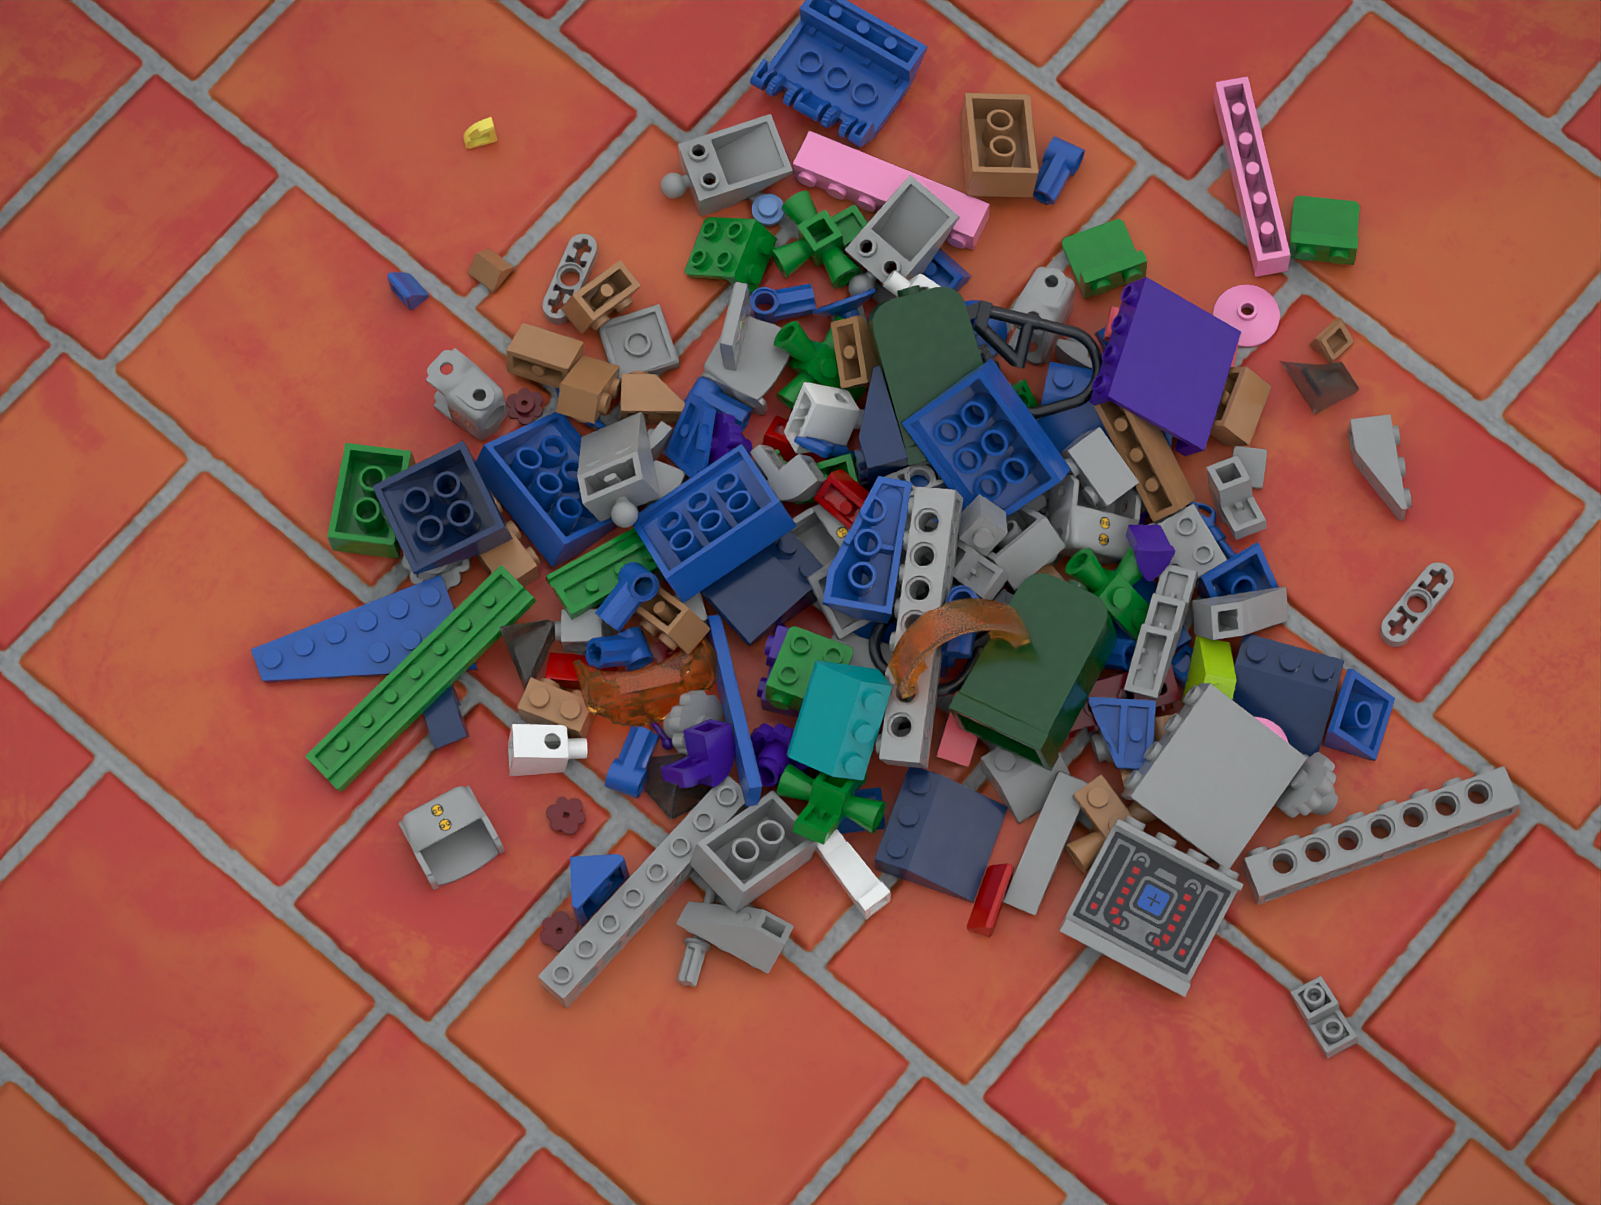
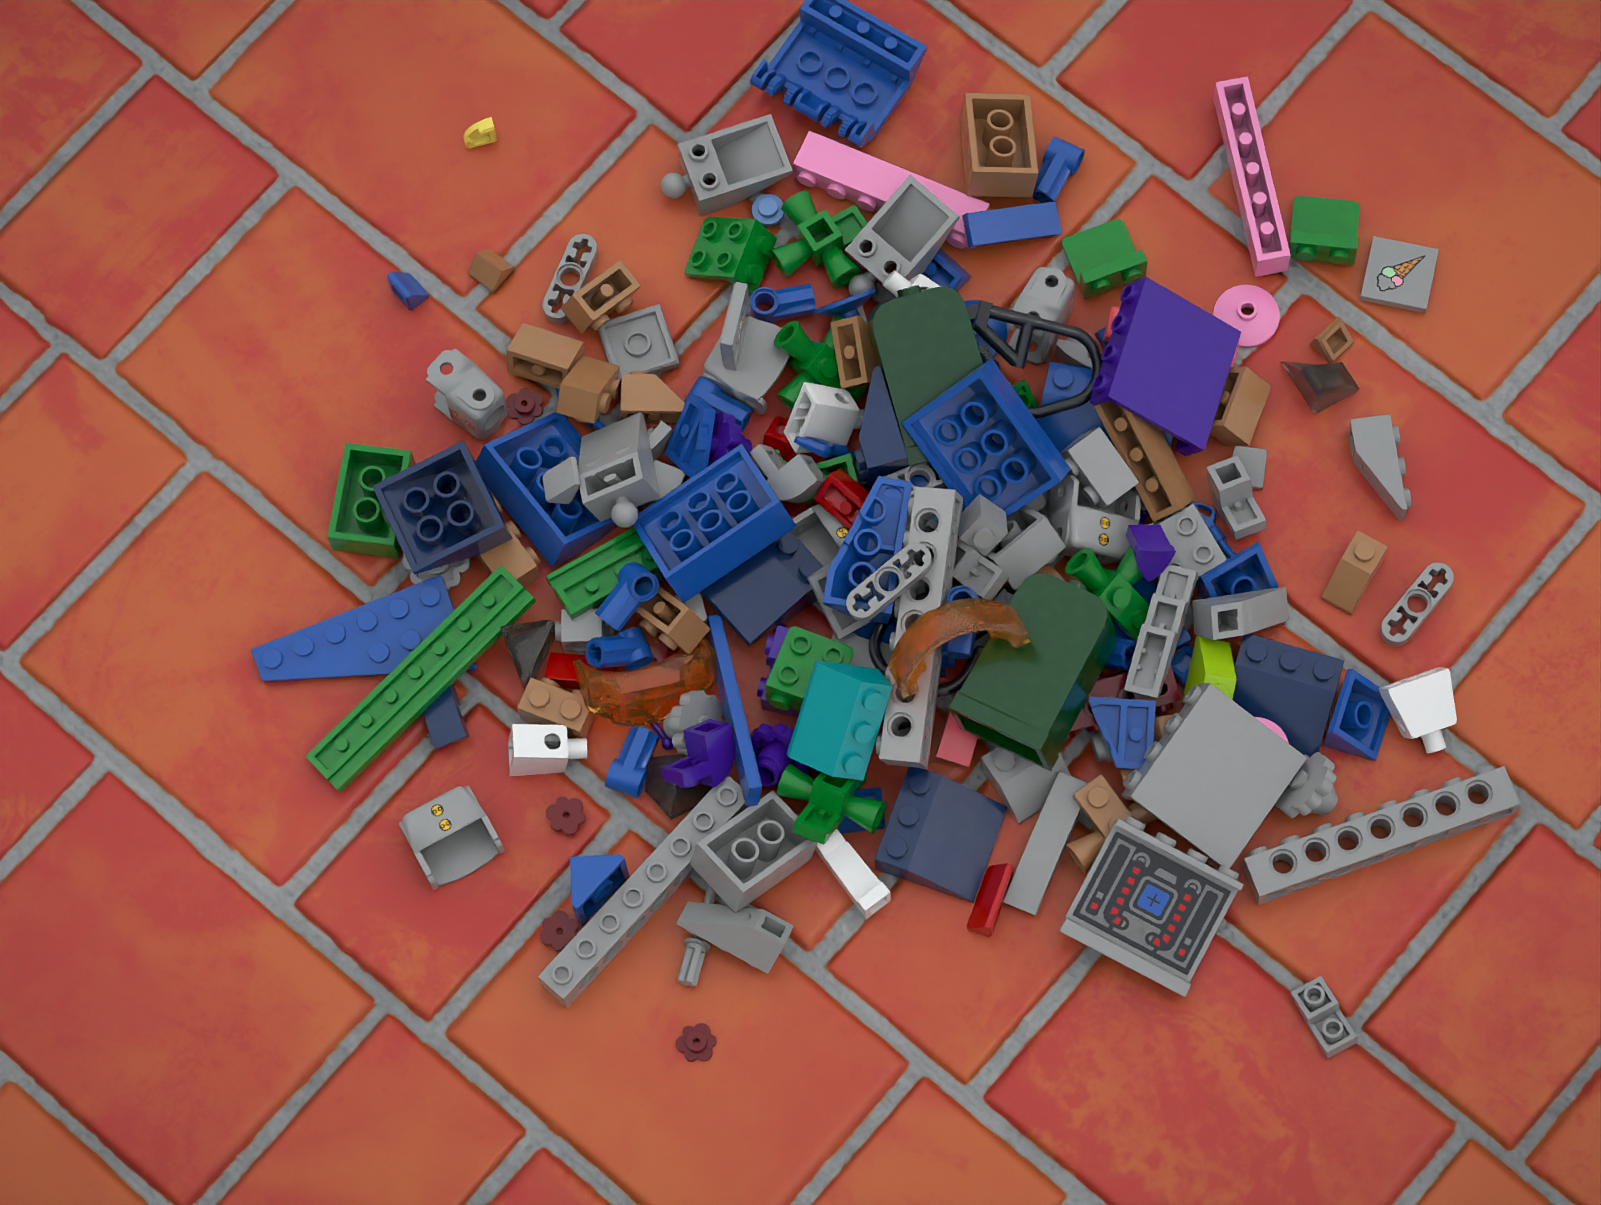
(562, 482): none -> light grey slope
(700, 1051): none -> dark red plant
(864, 592): none -> light grey beam
(1011, 224): none -> blue tile
(1354, 572): none -> medium nougat slope
(1399, 274): none -> light grey tile
(1422, 706): none -> white torso

